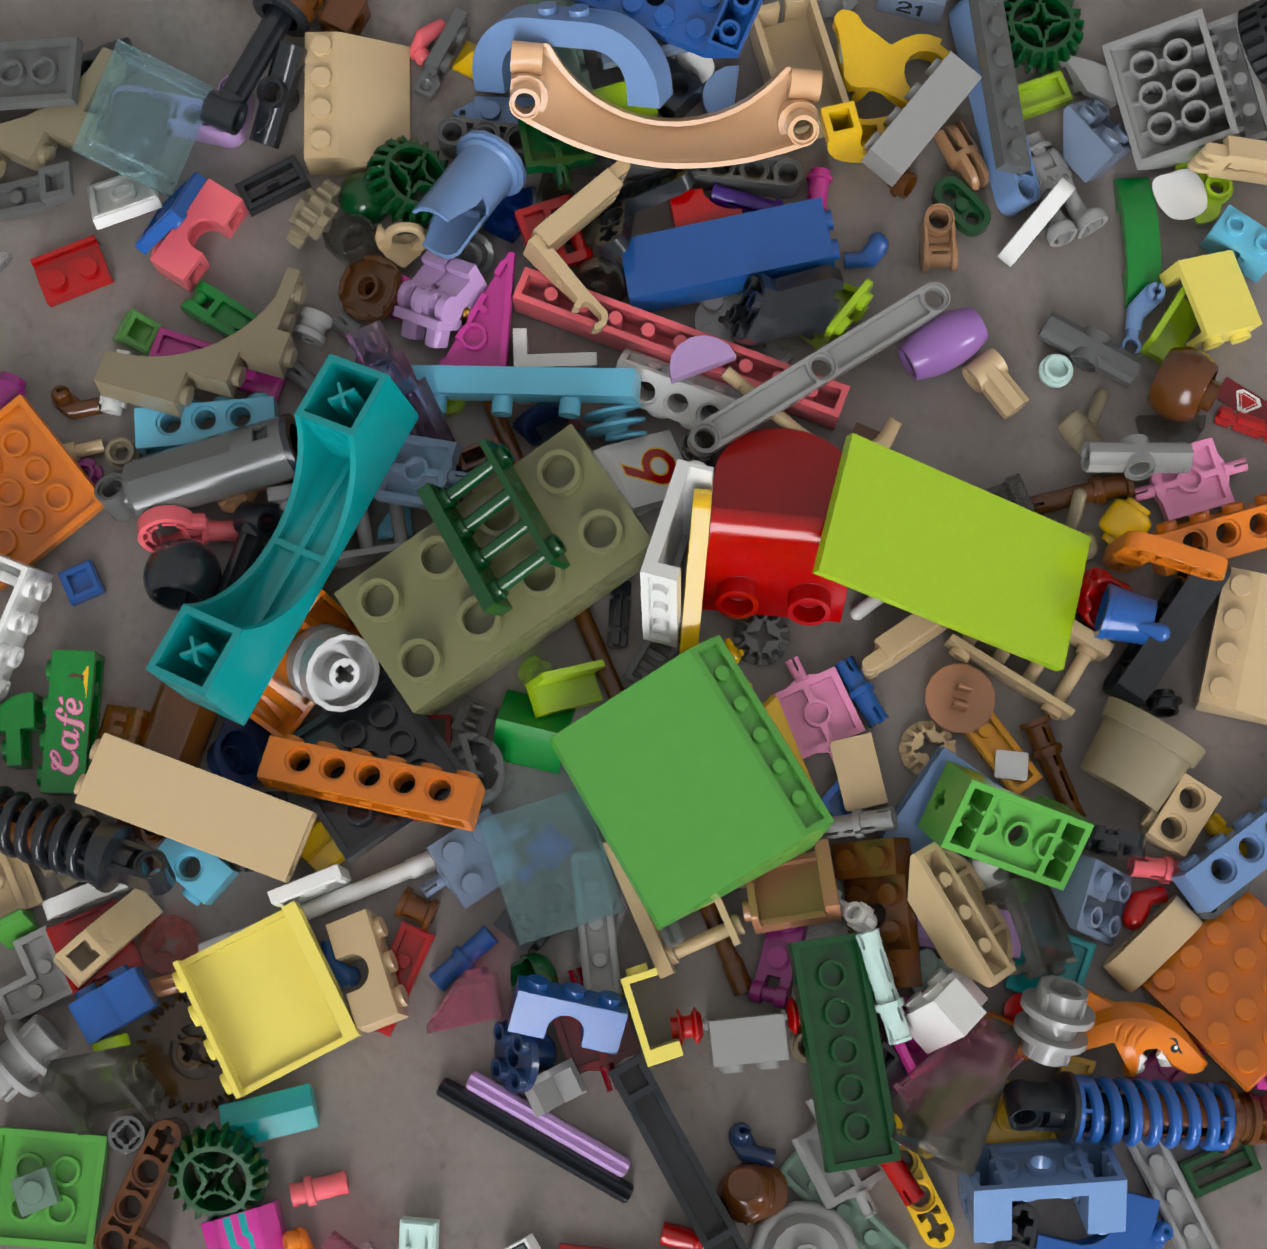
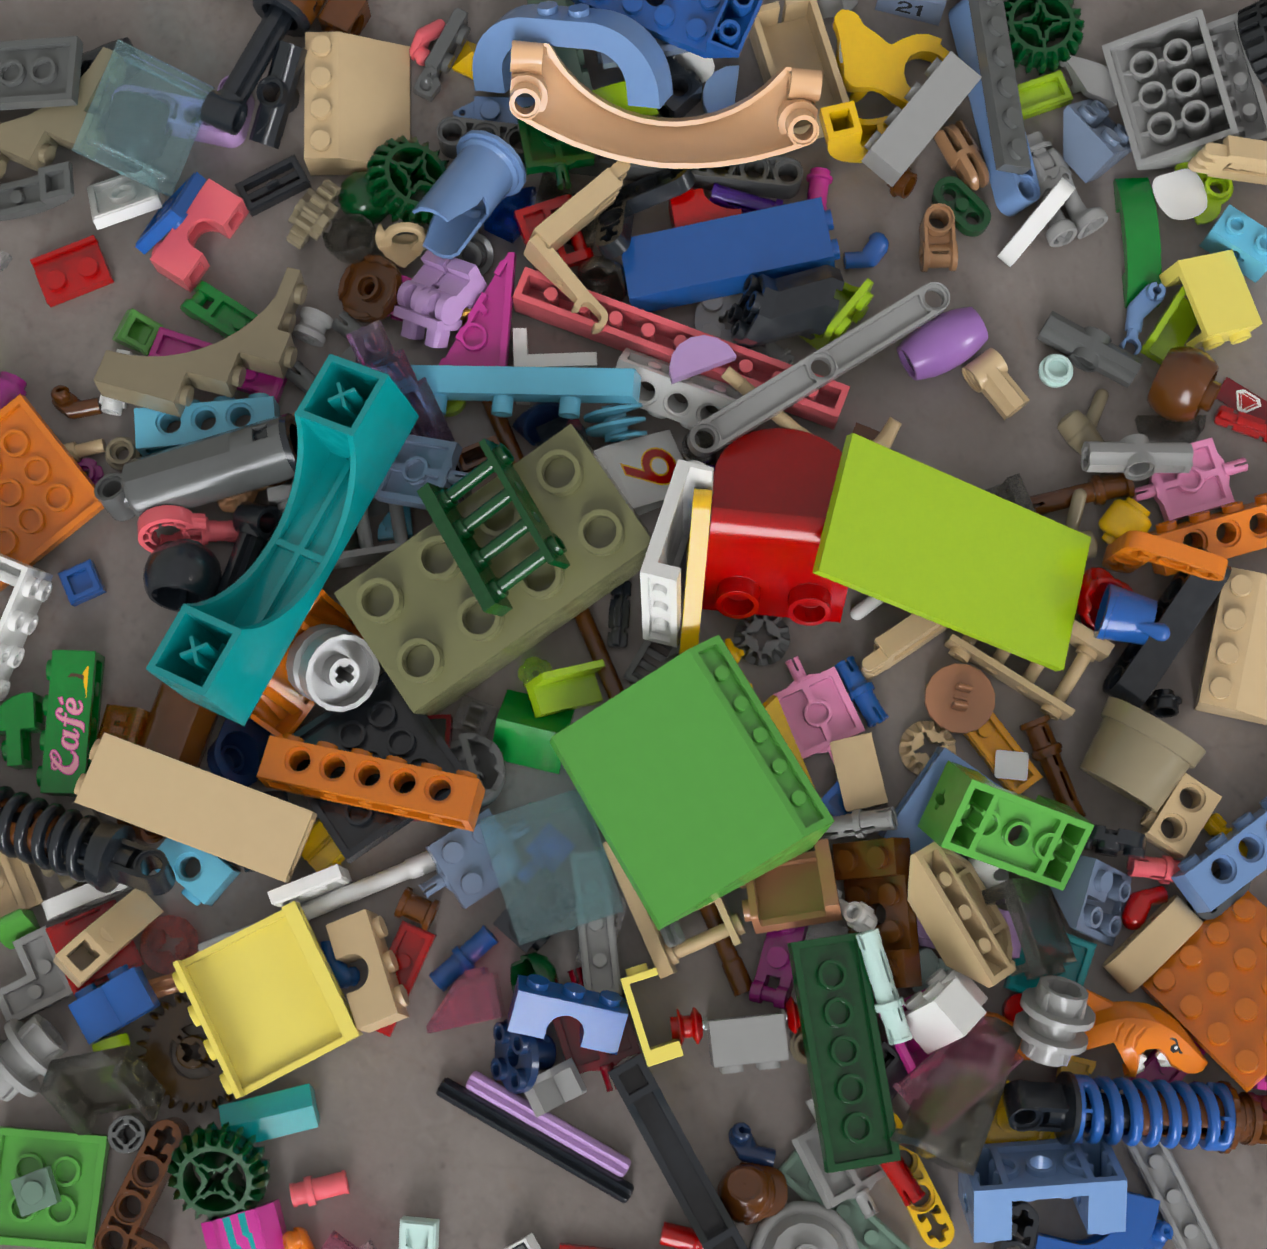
(1193, 1160): dark green tile -> none

